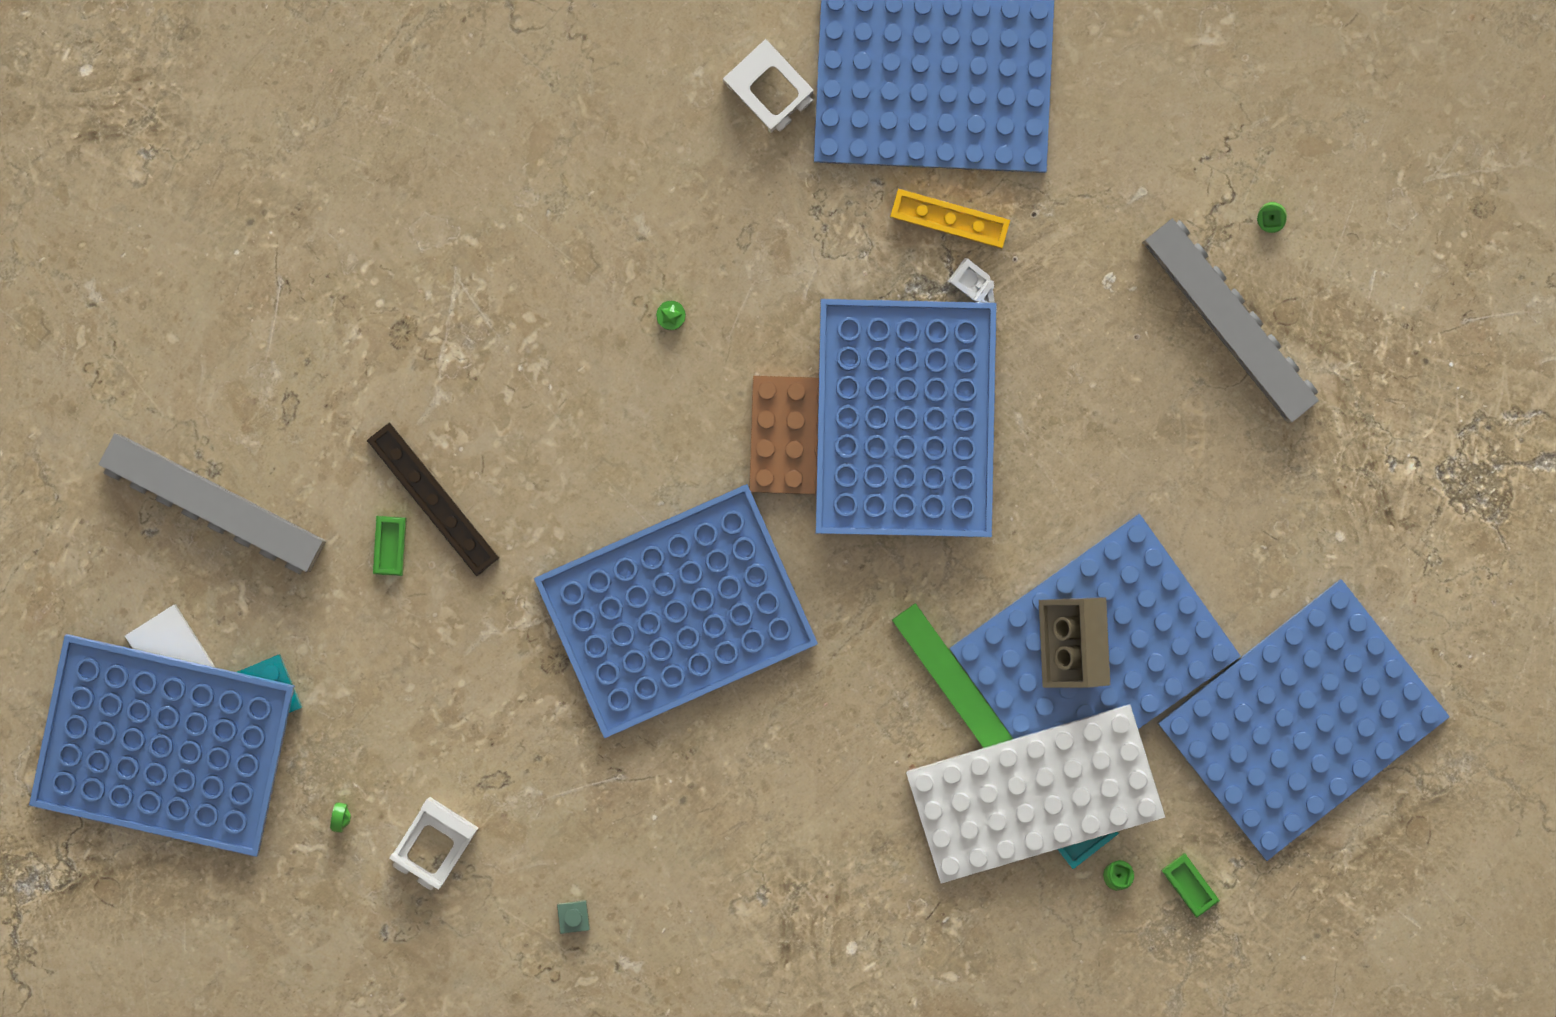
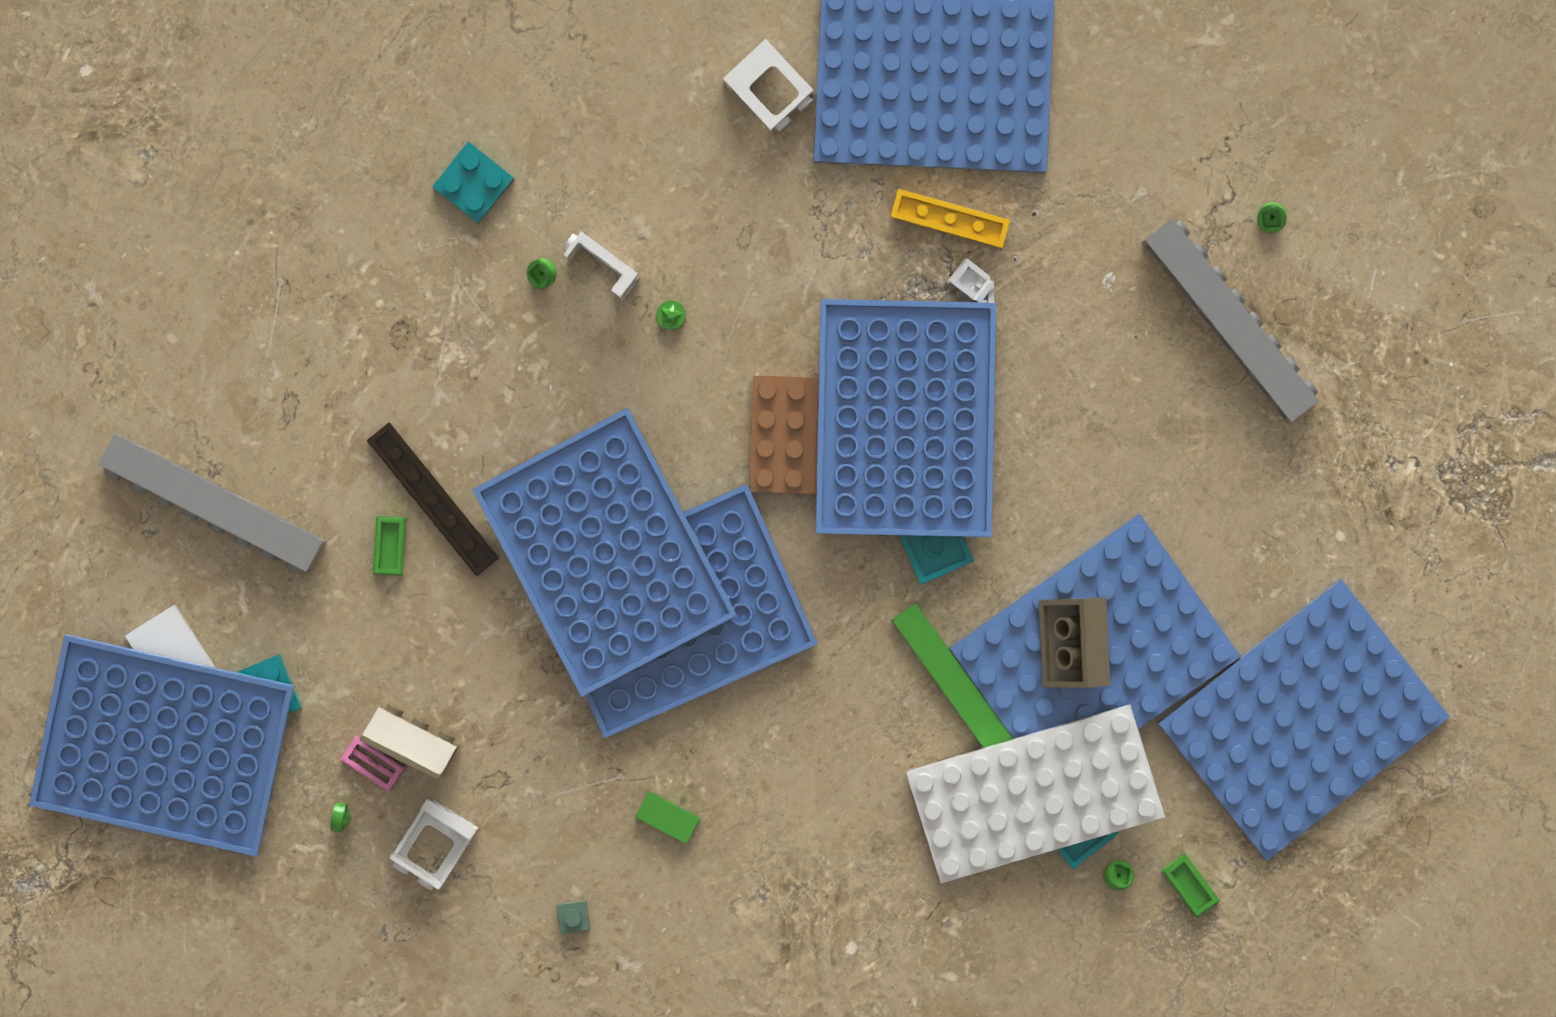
(393, 776): none -> bright pink tile
(410, 741): none -> slope
(473, 182): none -> teal plate
(541, 273): none -> bright green tile
(604, 552): none -> medium blue plate
(628, 275): none -> white window
(667, 817): none -> bright green tile
(935, 555): none -> teal plate

